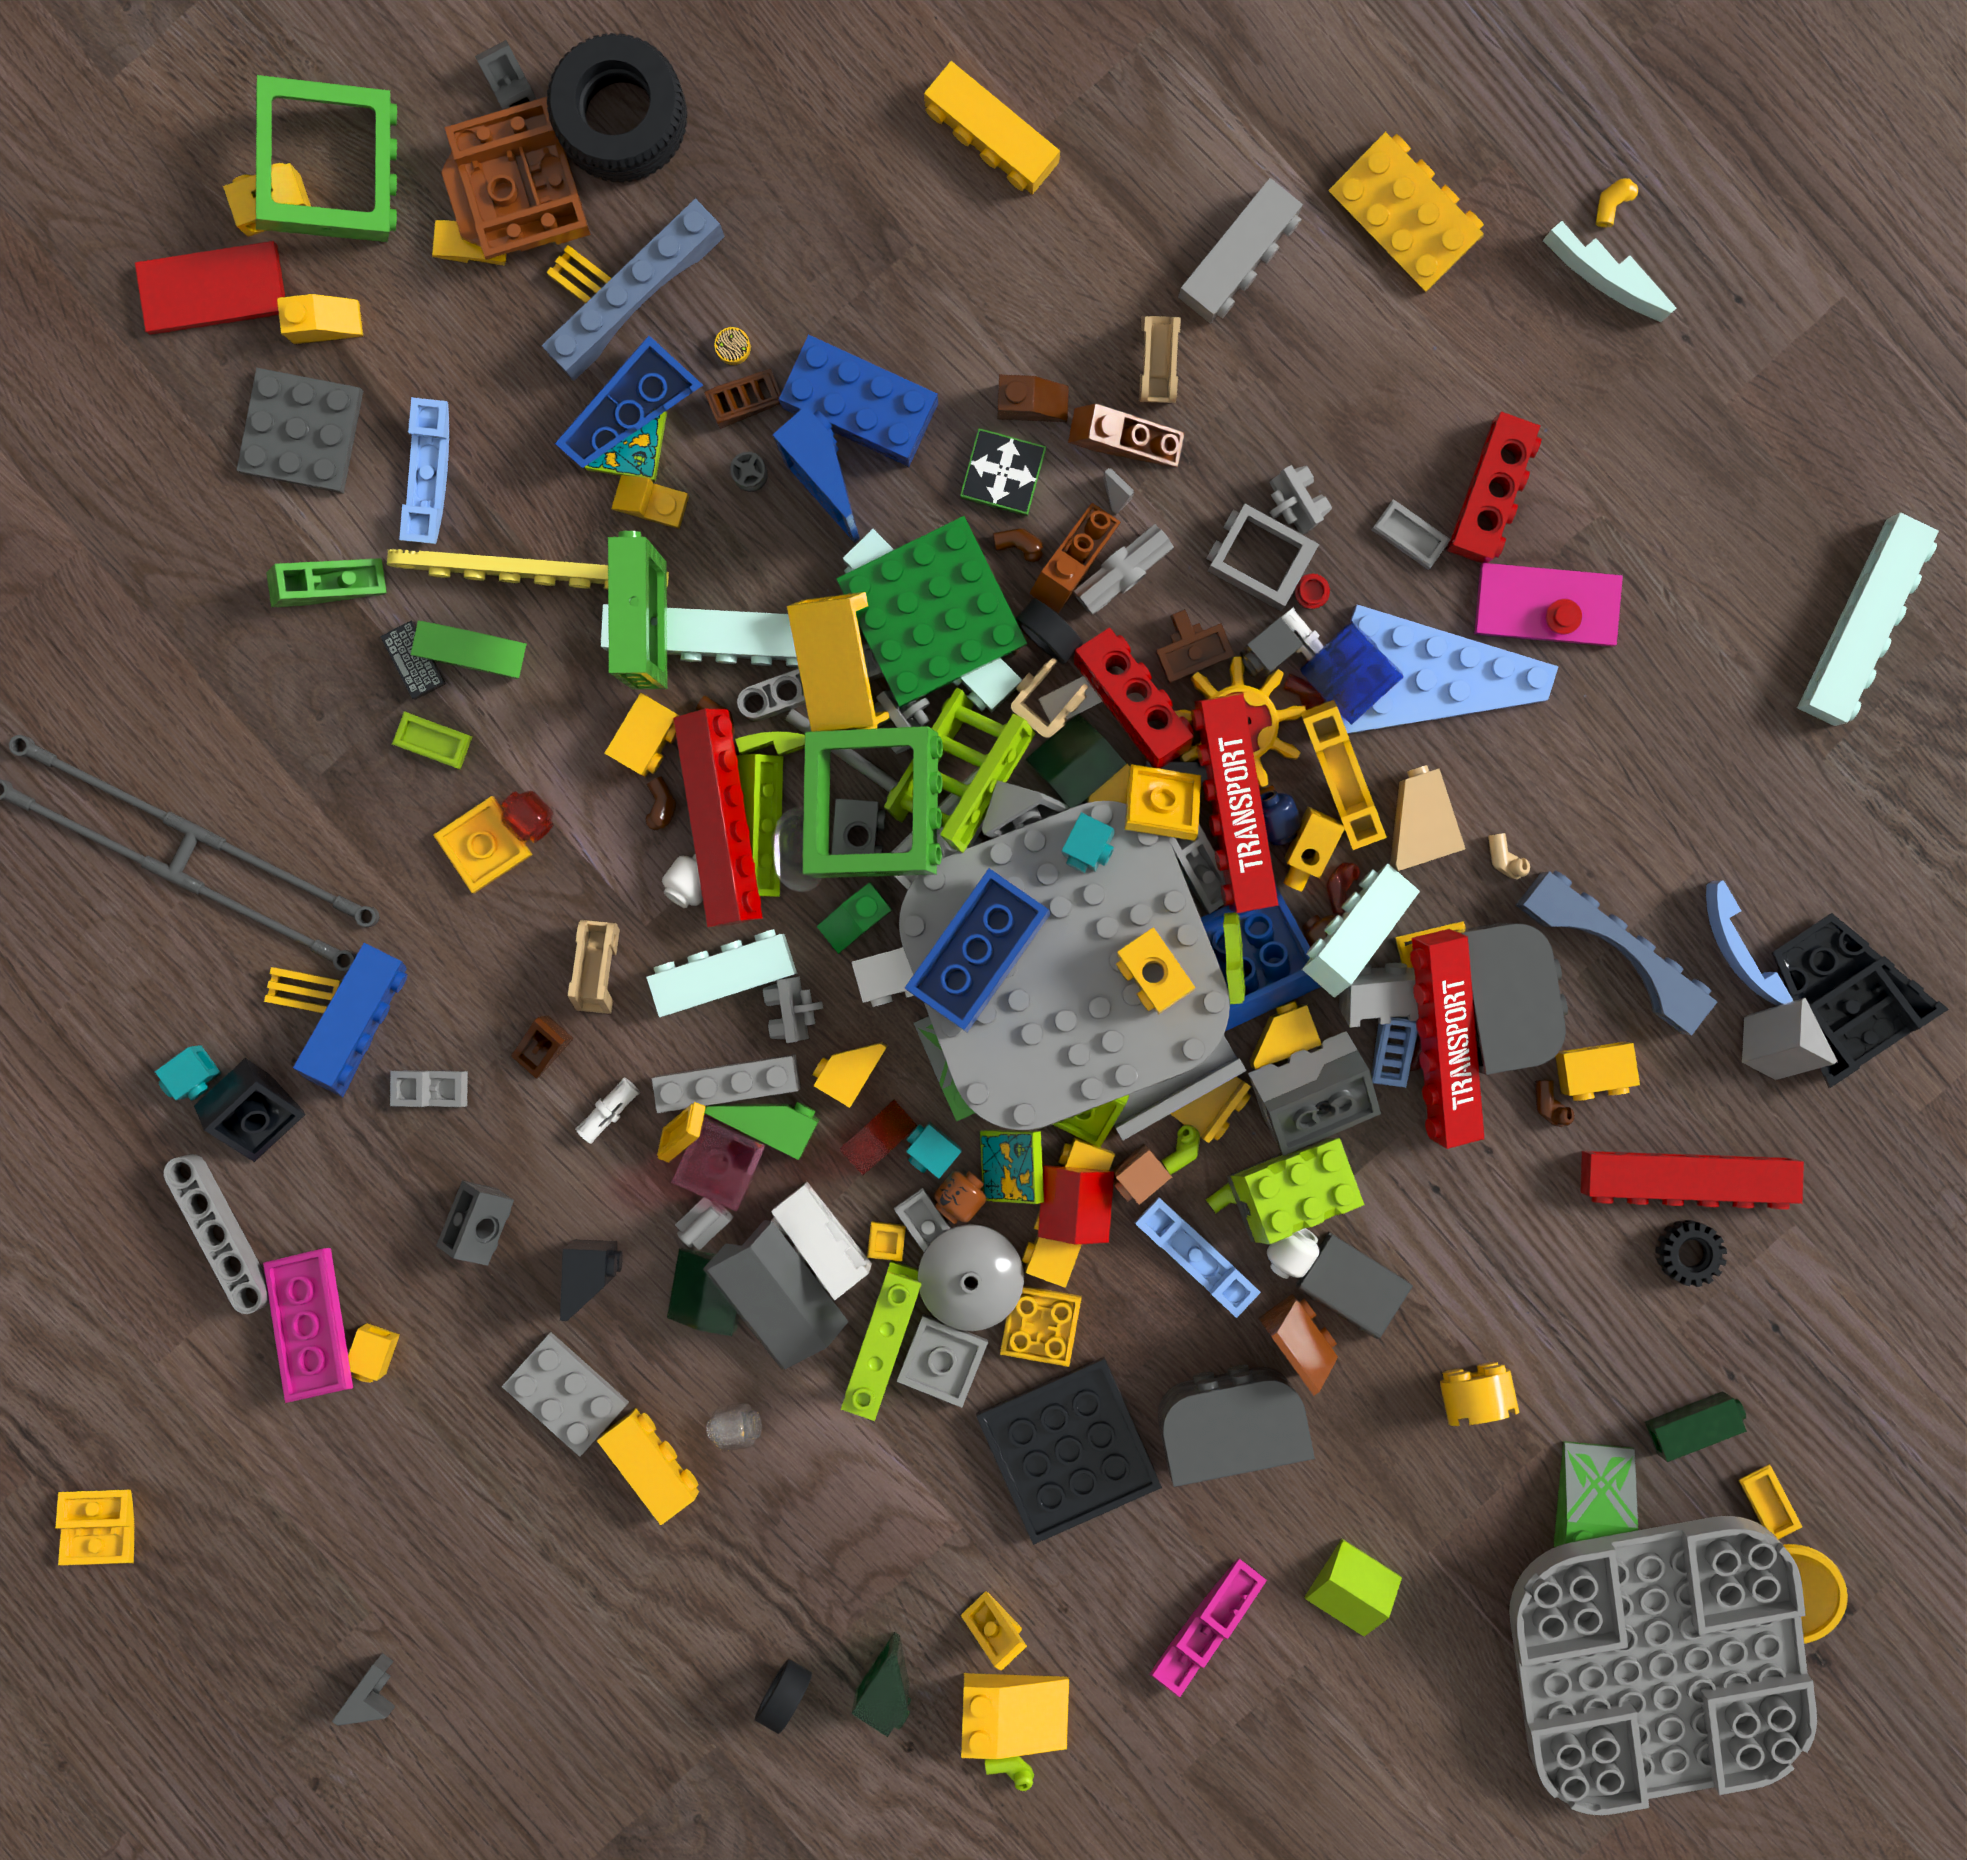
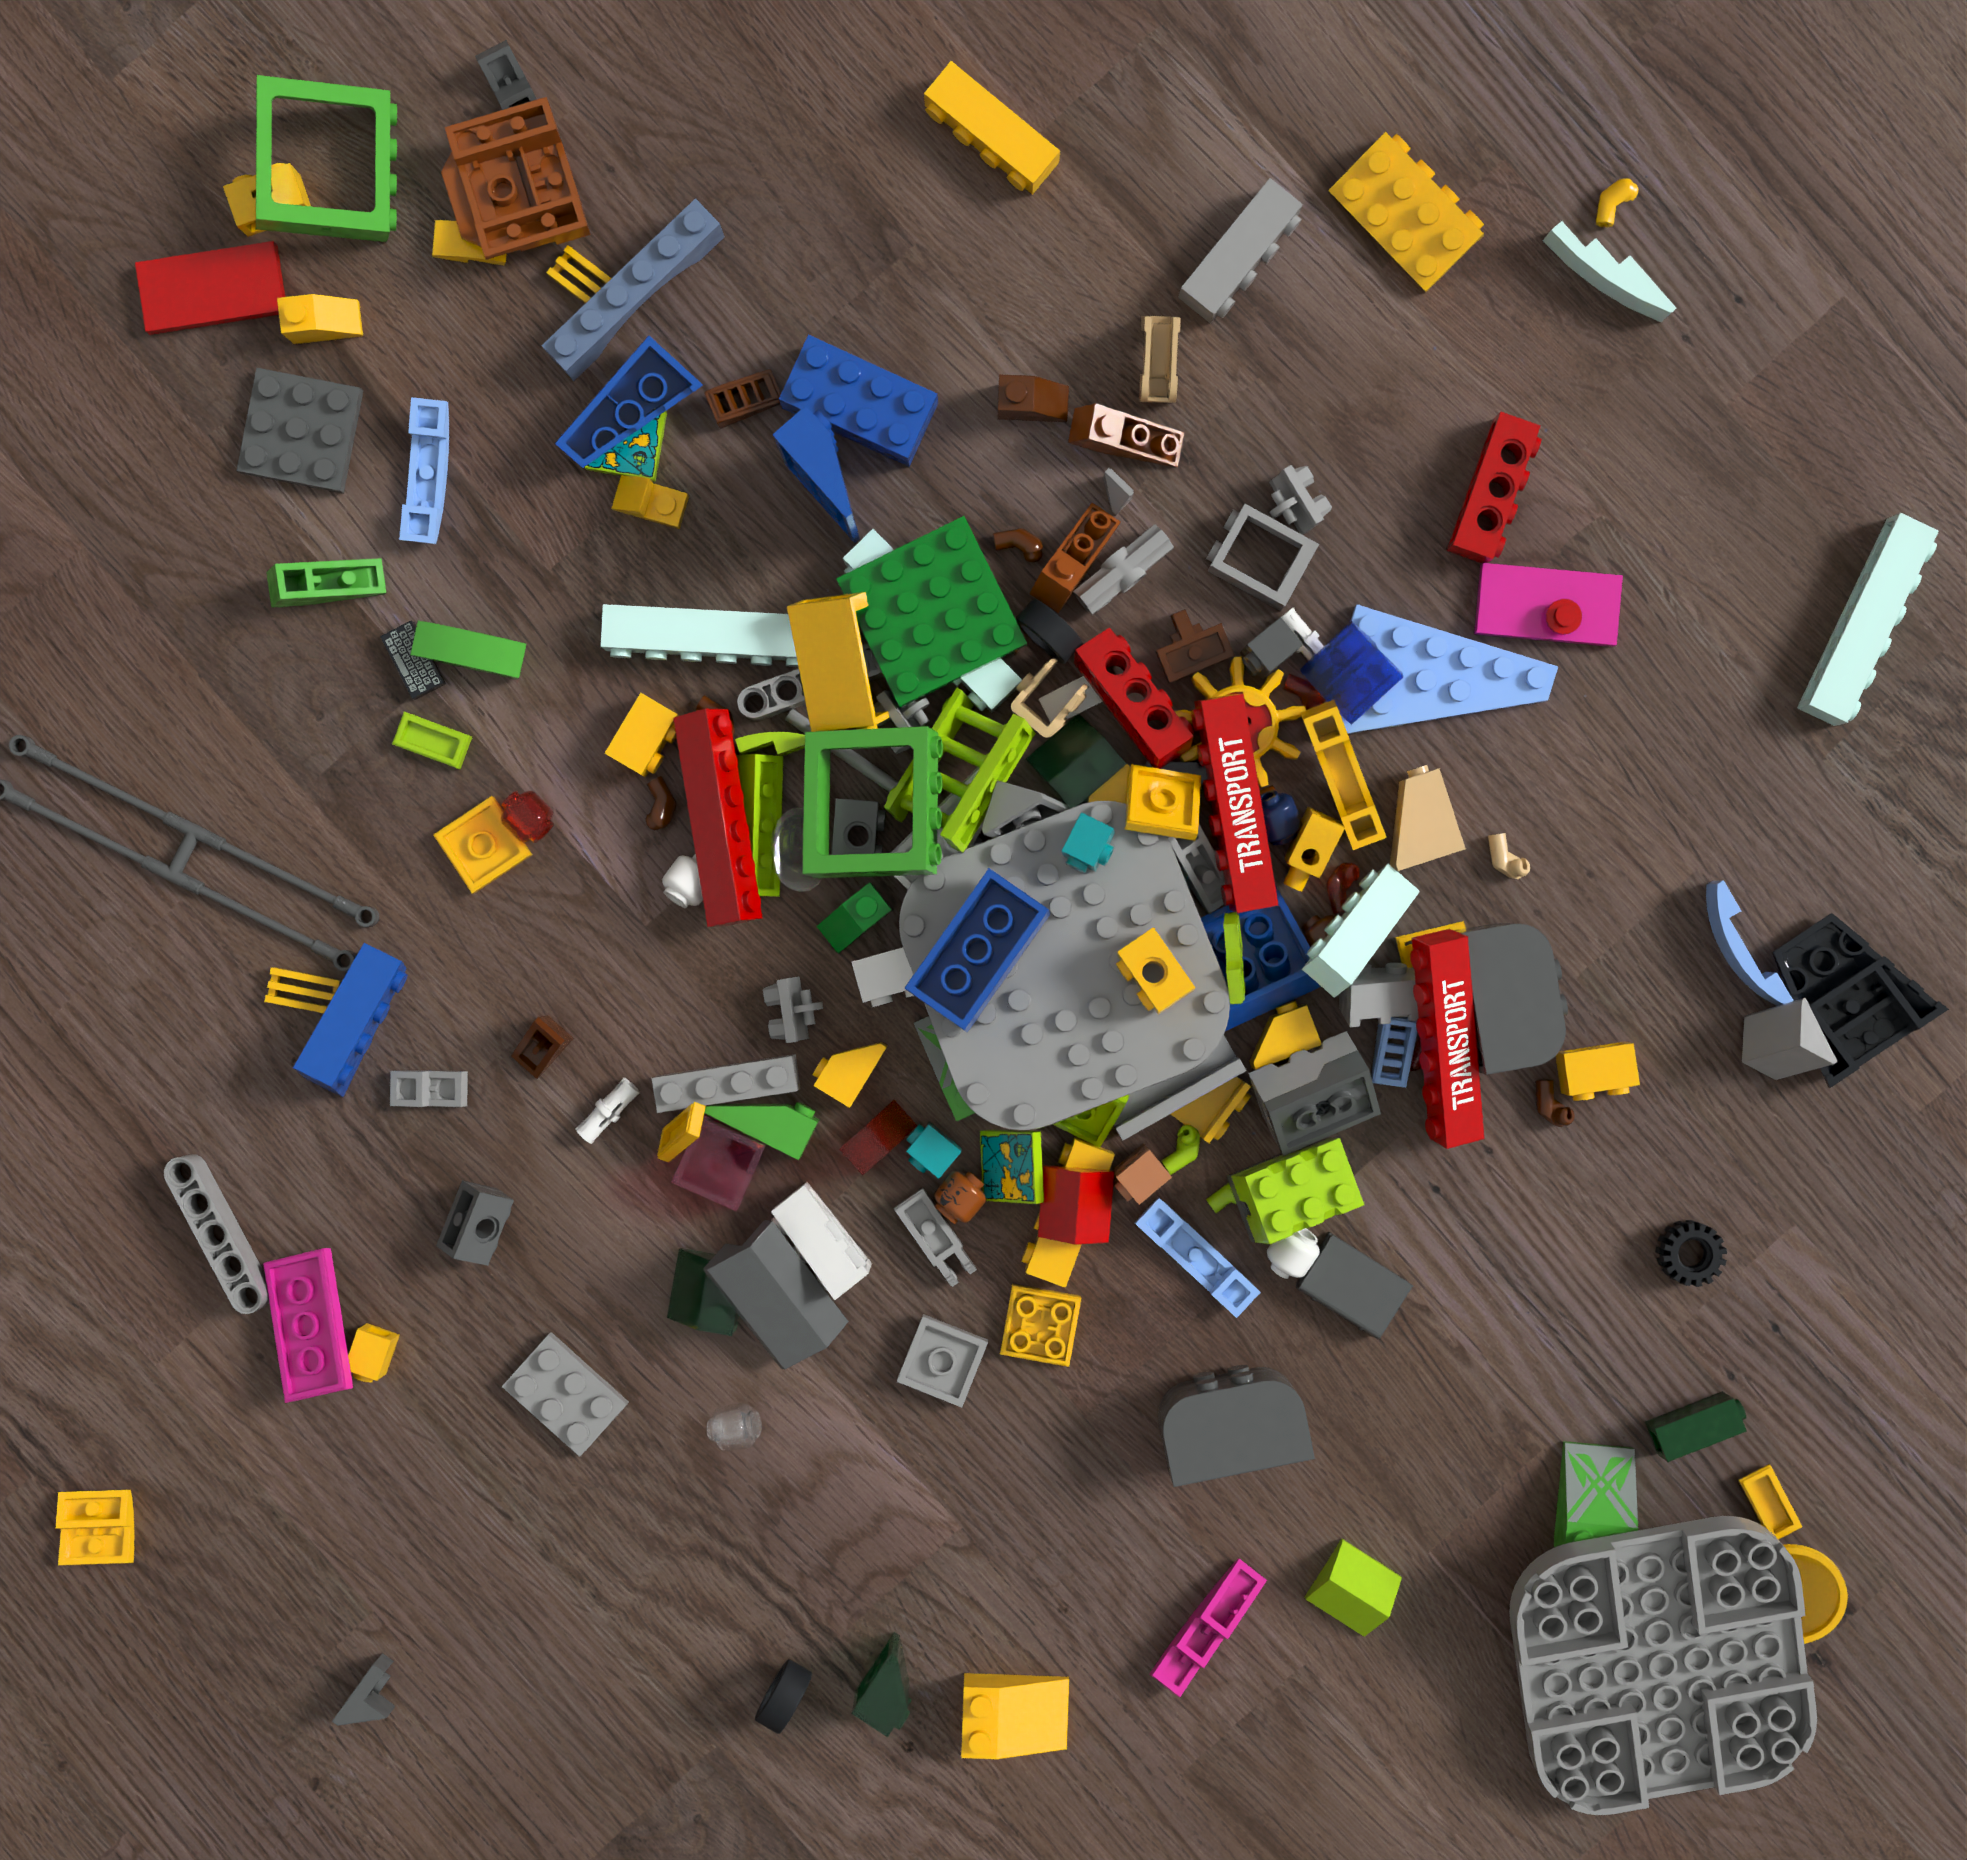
(187, 1074): teal brick -> none
(248, 1110): black slope -> none
(508, 569): light yellow plate -> none
(585, 1271): black slope -> none
(592, 964): tan piece -> none
(603, 63): black tyre -> none
(634, 598): bright green piece -> none
(649, 1465): yellow brick -> none
(702, 1223): light grey brick -> none
(721, 974): light aqua brick -> none
(732, 346): tile -> none
(743, 467): dark grey wheel -> none
(882, 1341): lime fence -> none
(886, 1241): yellow tile -> none
(975, 1253): light grey dish -> none
(994, 1630): yellow slope -> none
(1003, 472): black tile -> none
(1015, 1768): lime arm -> none
(1068, 1450): black plate -> none
(1301, 1341): dark orange slope -> none
(1312, 591): red plate -> none
(1410, 534): light grey tile -> none
(1479, 1395): yellow brick -> none
(1671, 994): sand blue arch -> none
(1692, 1177): red brick -> none

